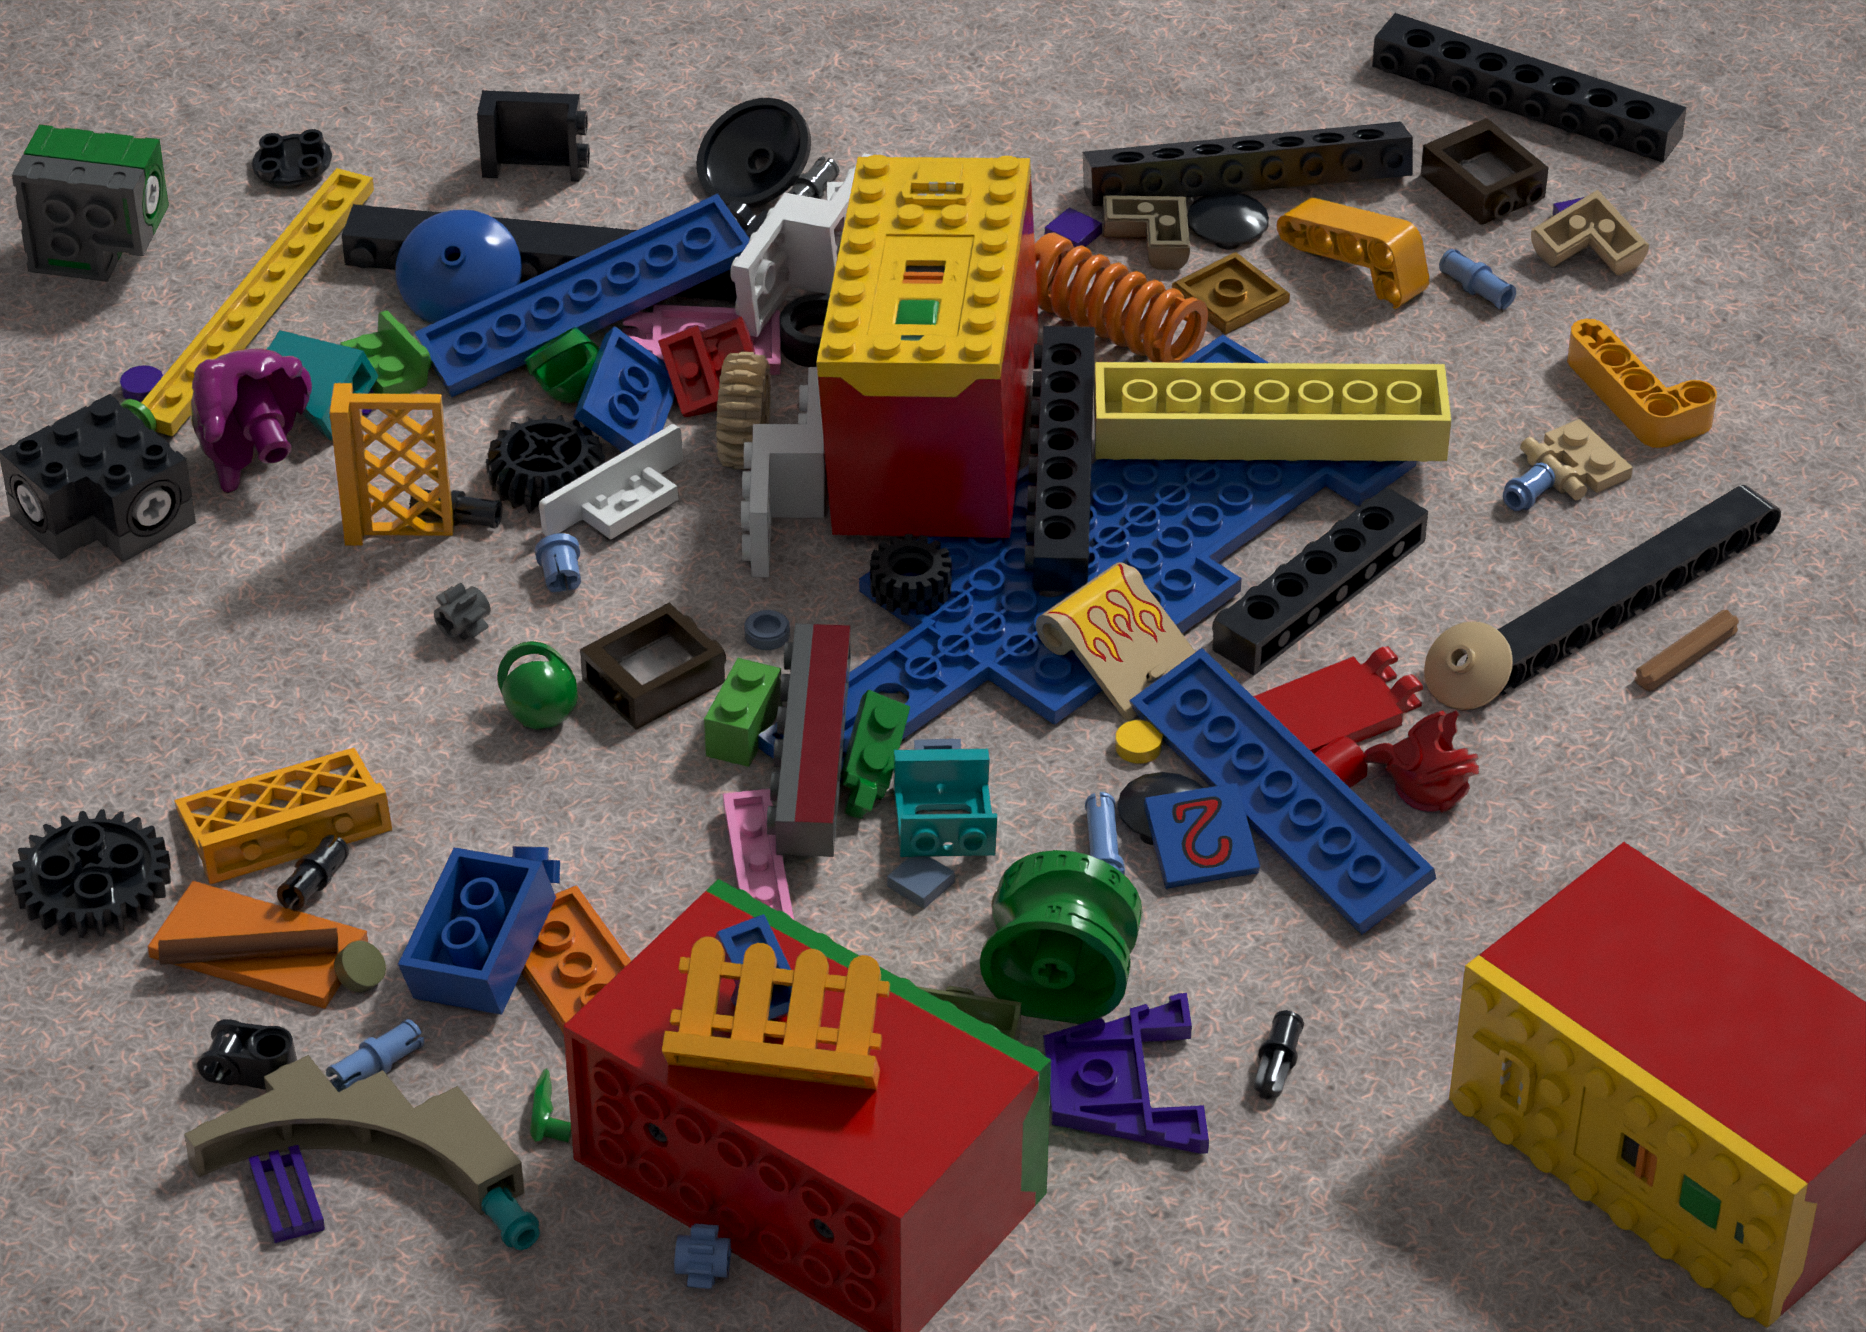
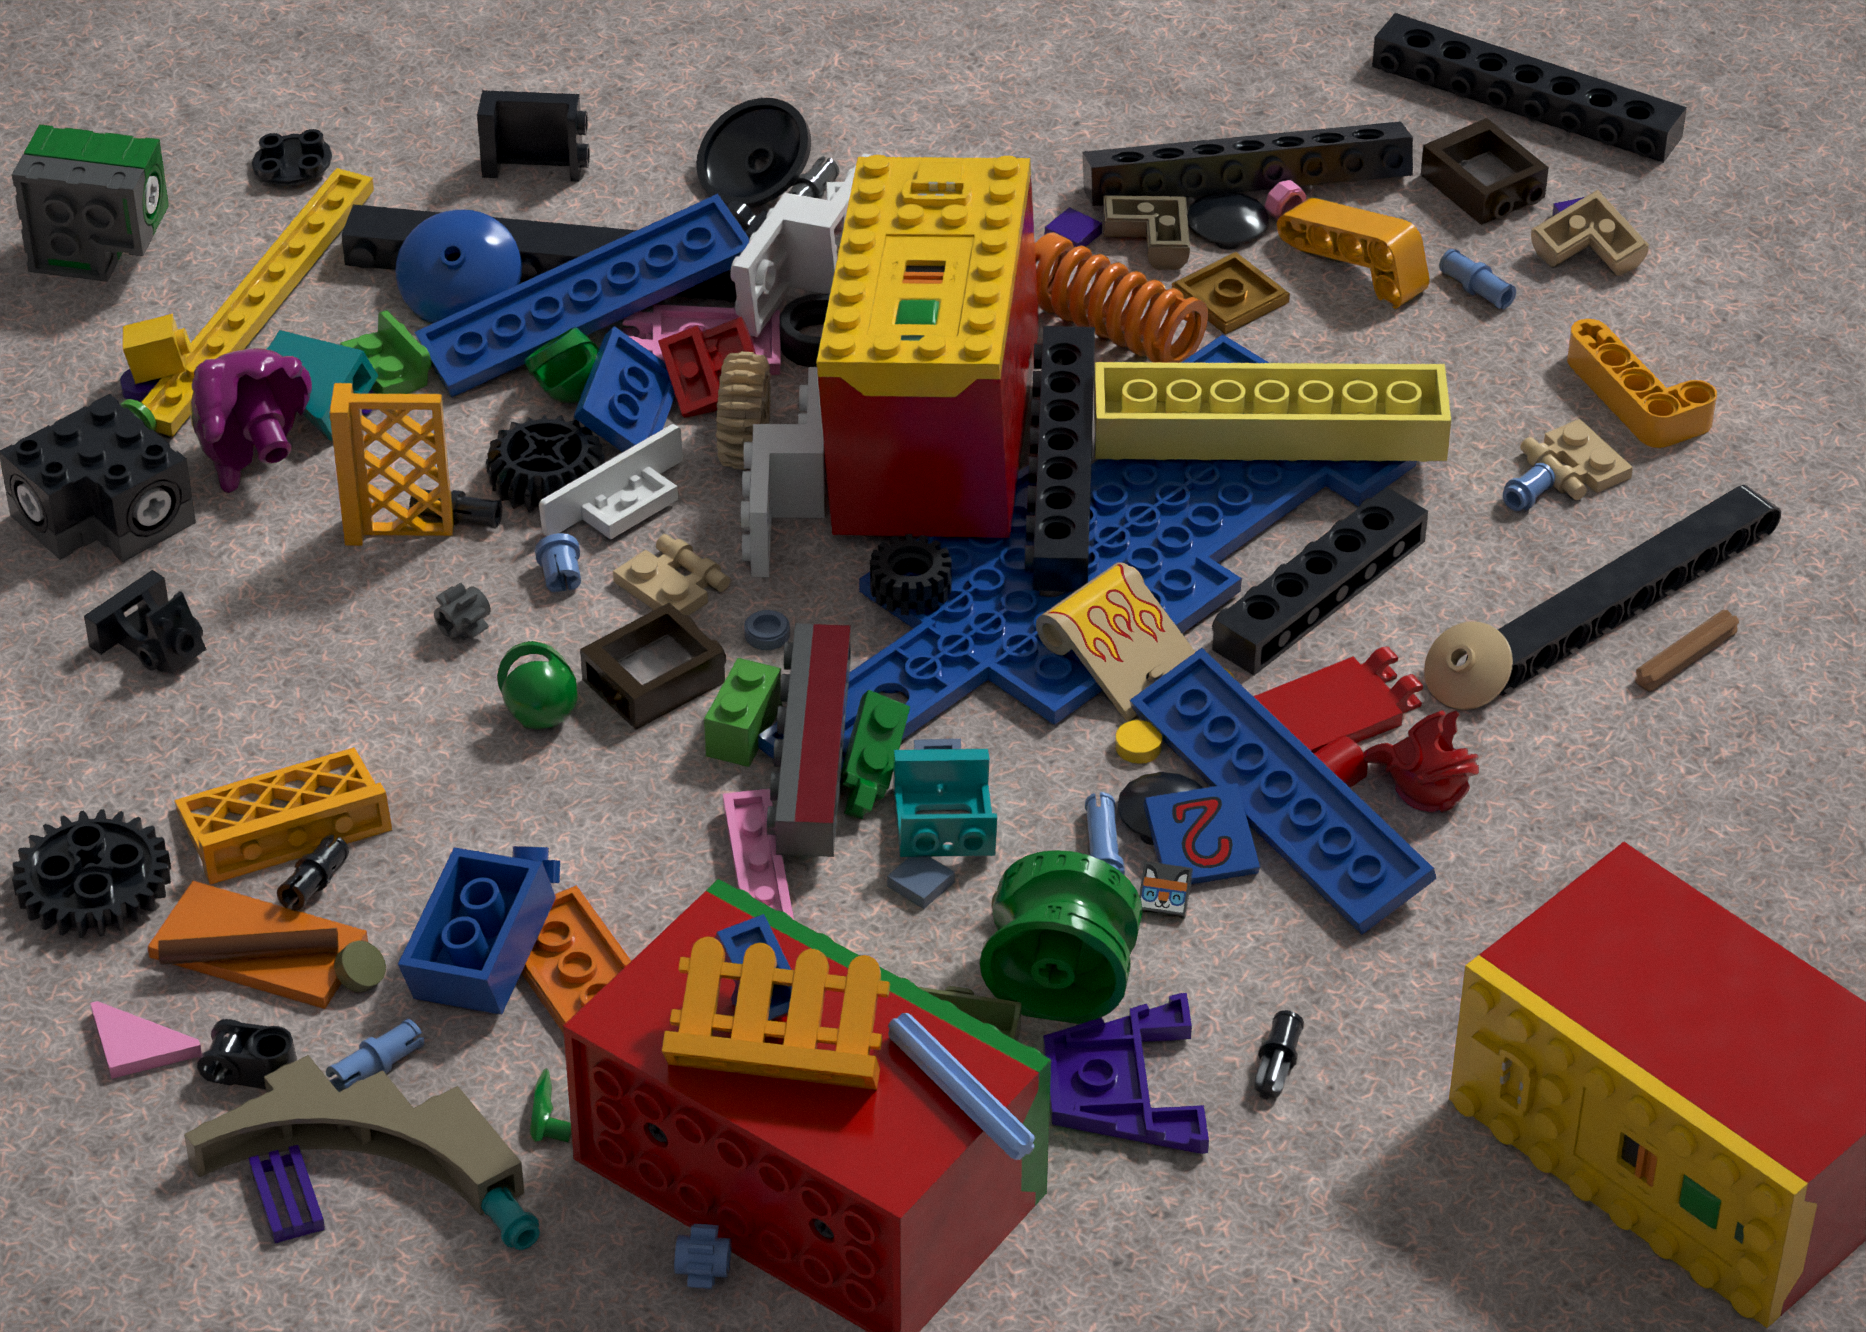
(139, 1044): none -> bright pink tile
(155, 348): none -> yellow brick
(157, 632): none -> black tile
(658, 582): none -> tan plate
(961, 1086): none -> light blue axle
(1165, 888): none -> tile
(1284, 198): none -> bright pink tile

